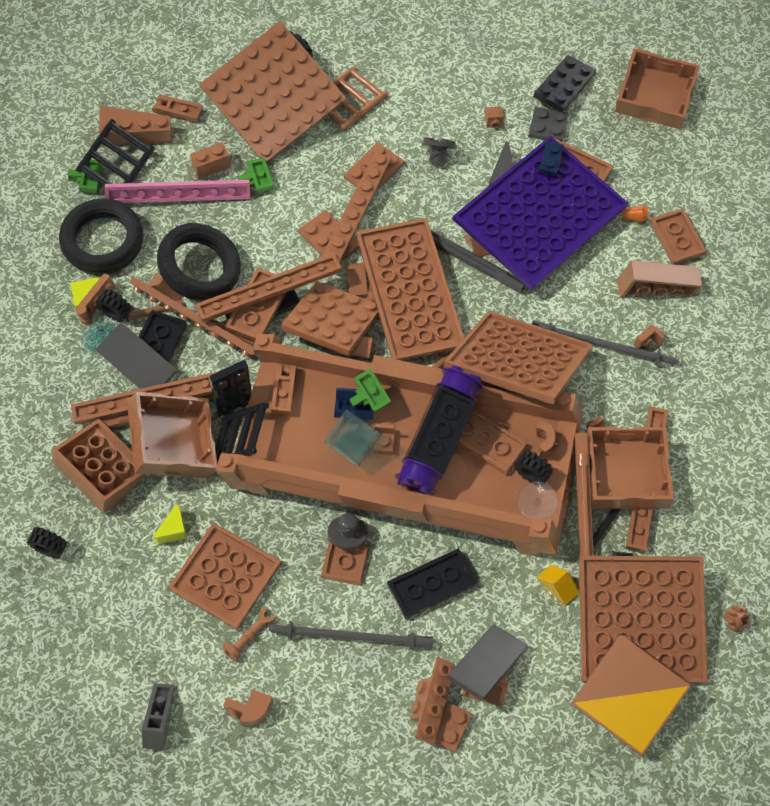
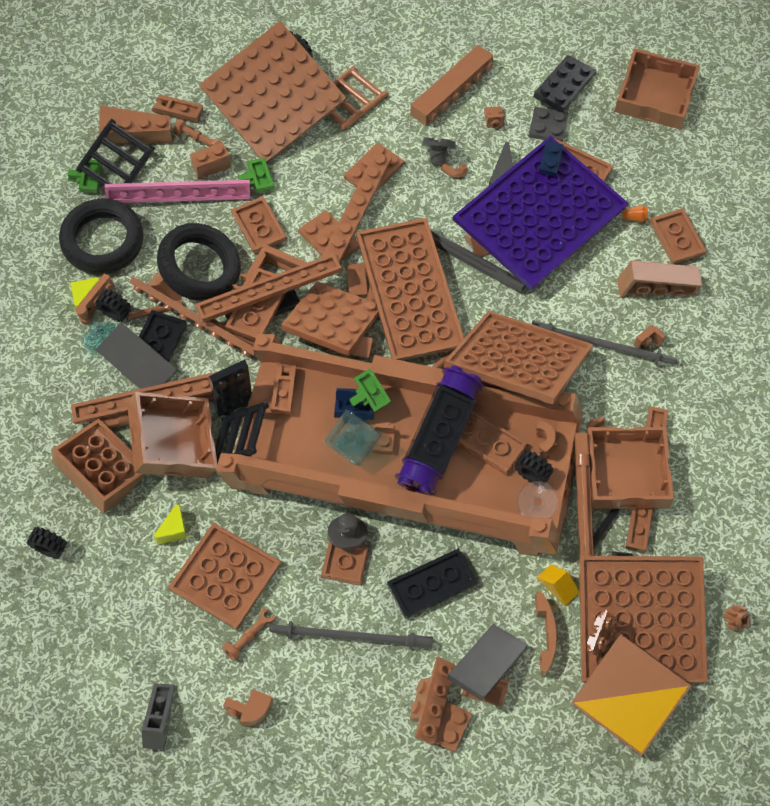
(180, 128): none -> nougat piece
(258, 224): none -> nougat plate
(274, 257): none -> nougat hinge
(451, 85): none -> nougat brick
(455, 172): none -> nougat arm
(544, 610): none -> nougat slope
(607, 625): none -> nougat hinge

